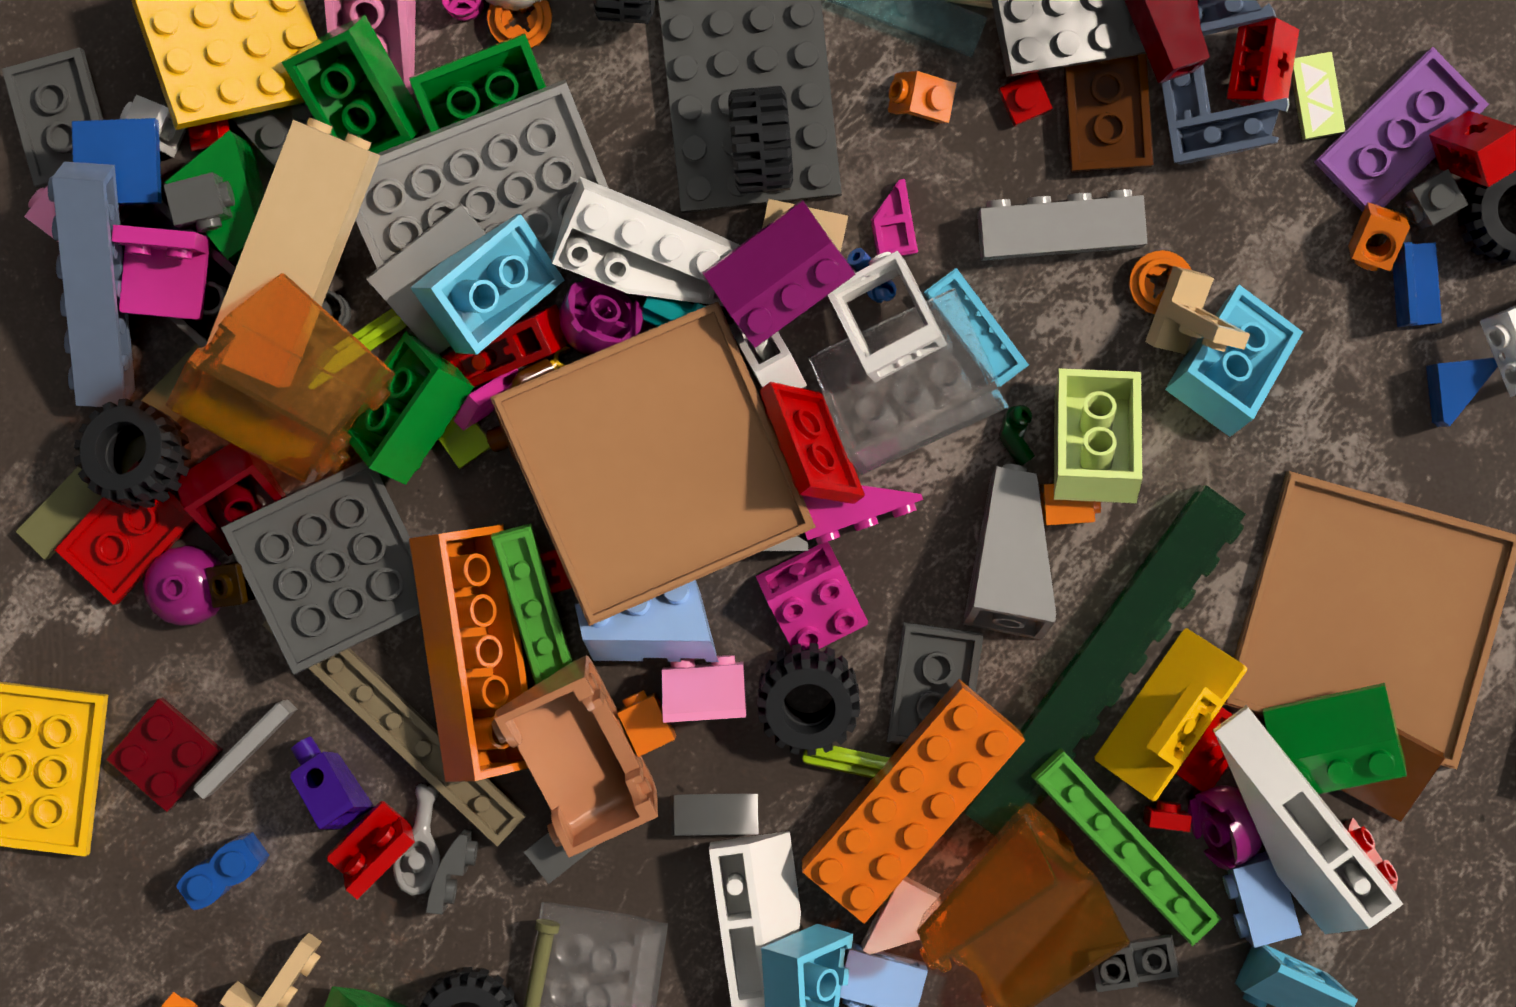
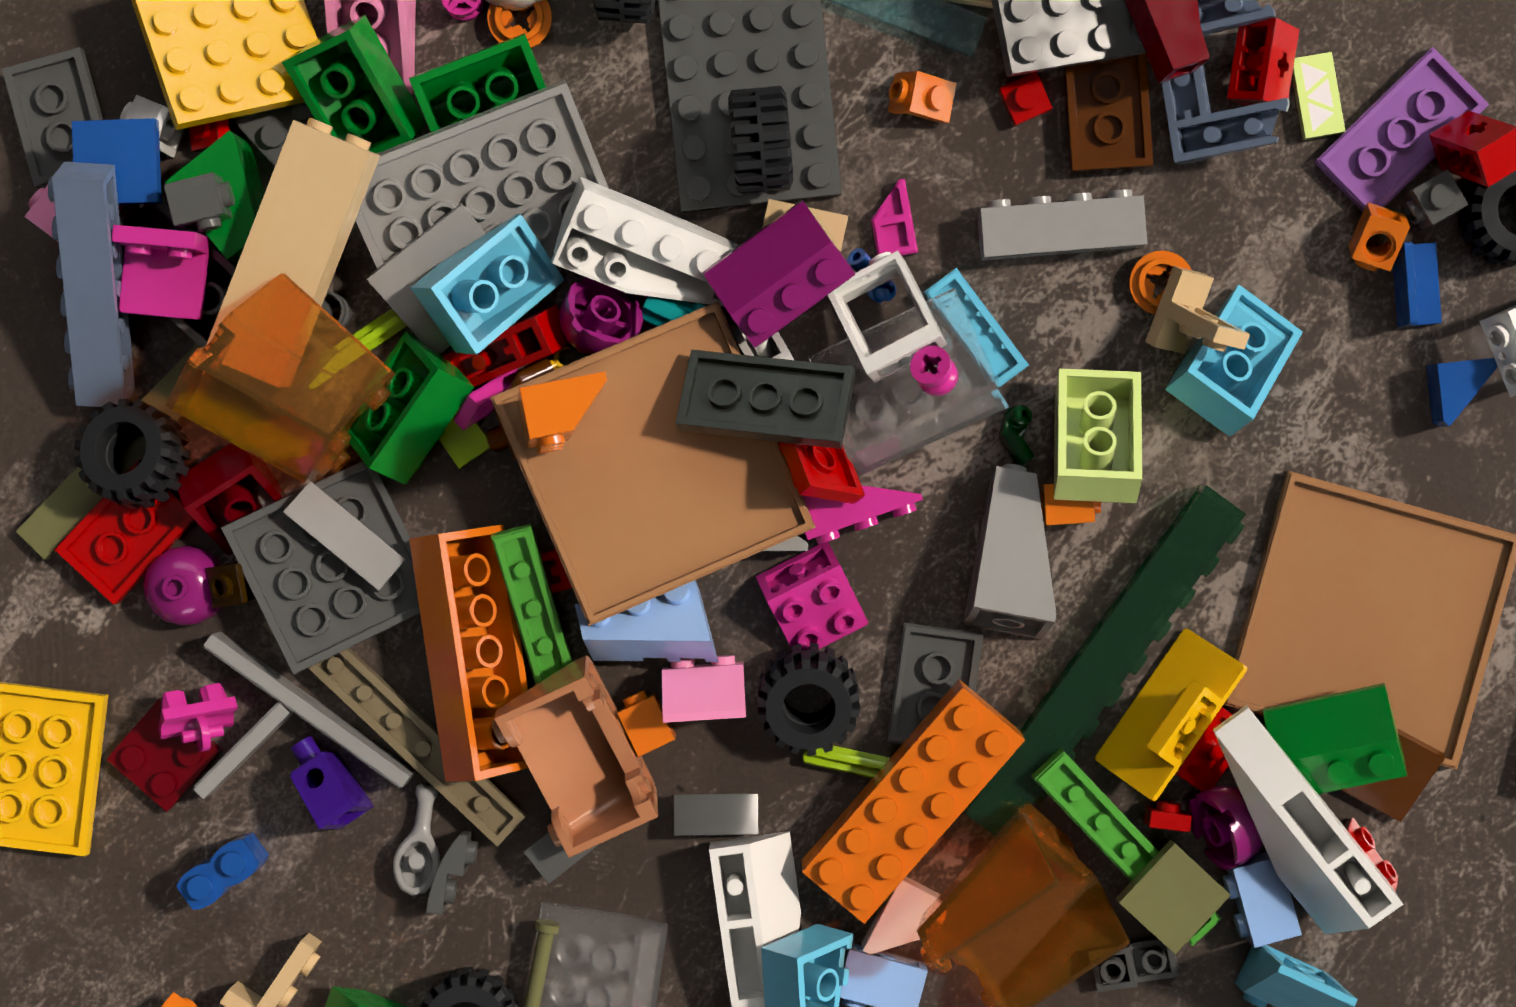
(198, 720): none -> dark pink hips
(309, 709): none -> light grey tile
(344, 536): none -> light grey tile
(371, 848): red bracket -> none
(556, 408): none -> orange slope
(766, 398): none -> pearl dark grey plate
(939, 379): none -> dark pink wheel
(1172, 897): none -> olive tile

